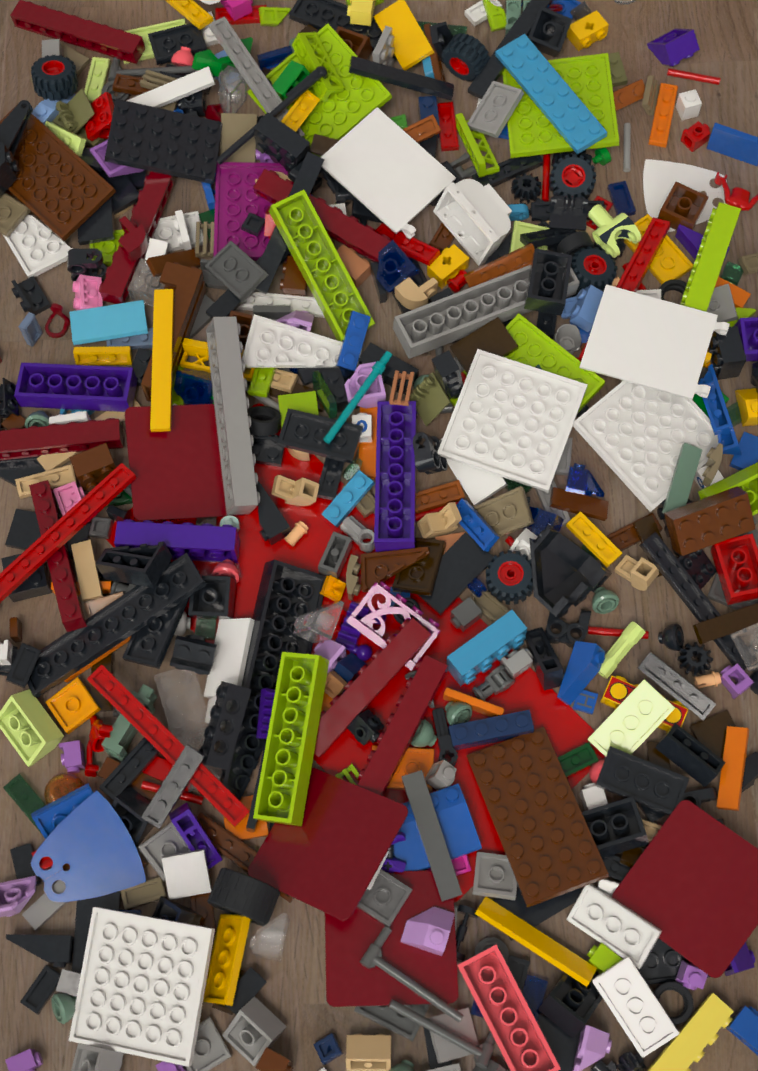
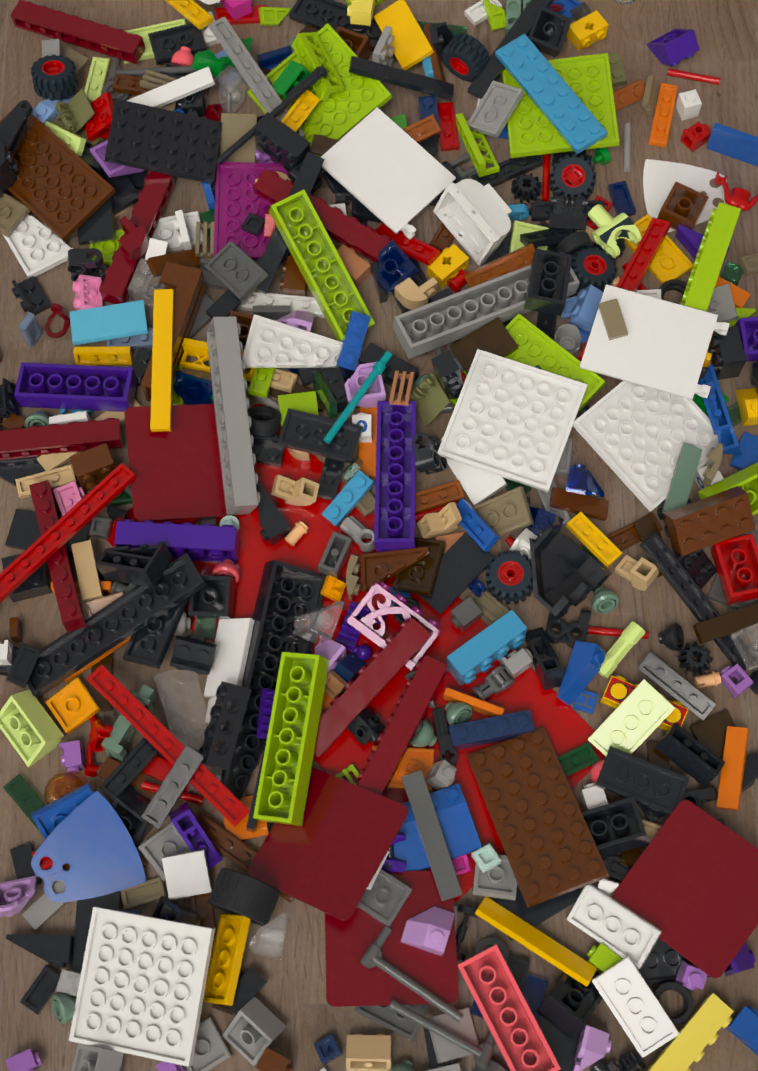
(486, 858): none -> light aqua tile
(613, 319): none -> dark tan tile

